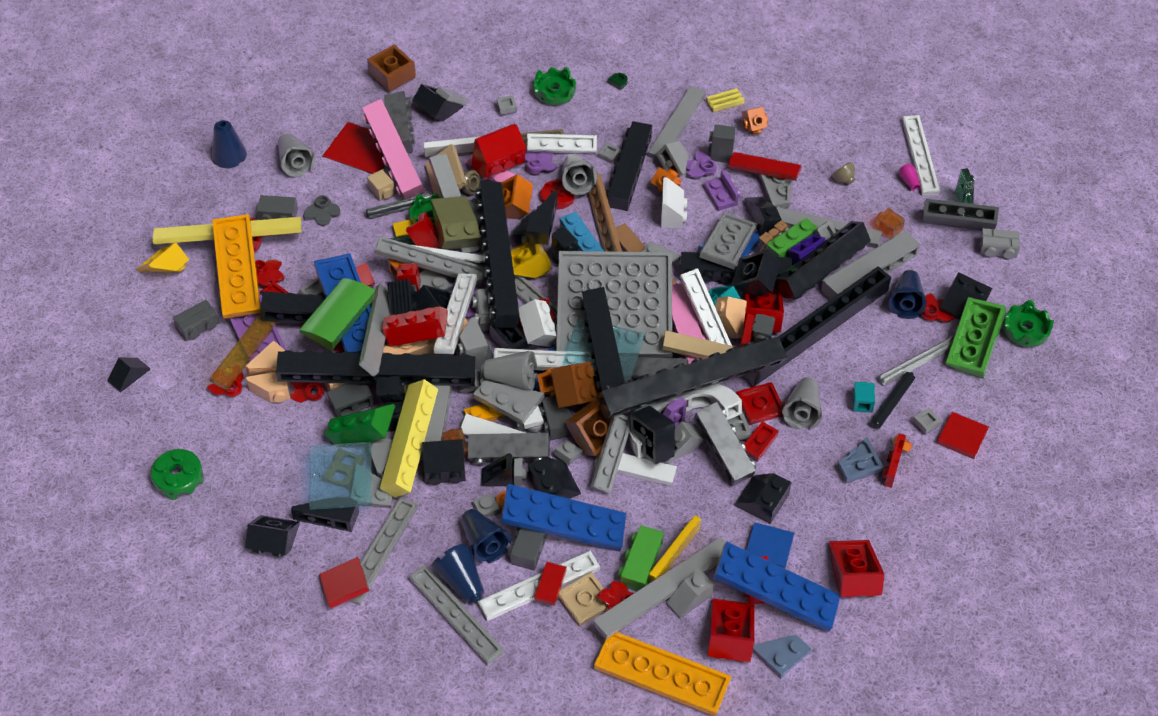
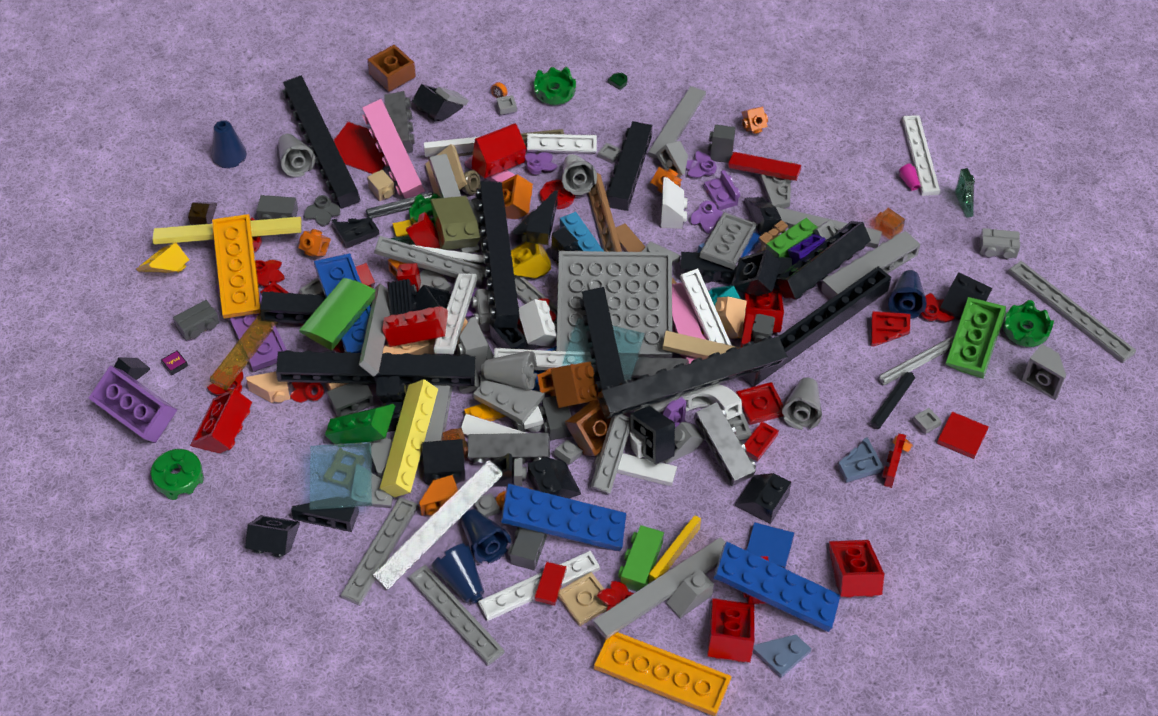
(132, 404): none -> medium lavender brick
(174, 362): none -> tile
(202, 212): none -> dark brown slope
(222, 422): none -> red slope
(265, 361): light nougat slope -> none
(314, 243): none -> orange brick
(320, 142): none -> black brick
(344, 582): red tile -> none
(355, 230): none -> black wing
(437, 495): none -> orange slope
(437, 525): none -> clear smoke plate
(498, 90): none -> tile
(707, 218): none -> medium lavender plate
(724, 98): light yellow tile -> none
(845, 174): dark tan brick -> none
(863, 397): teal brick -> none
(888, 326): none -> red wing
(959, 214): dark grey brick -> none
(1045, 371): none -> light grey slope
(1072, 312): none -> light grey tile

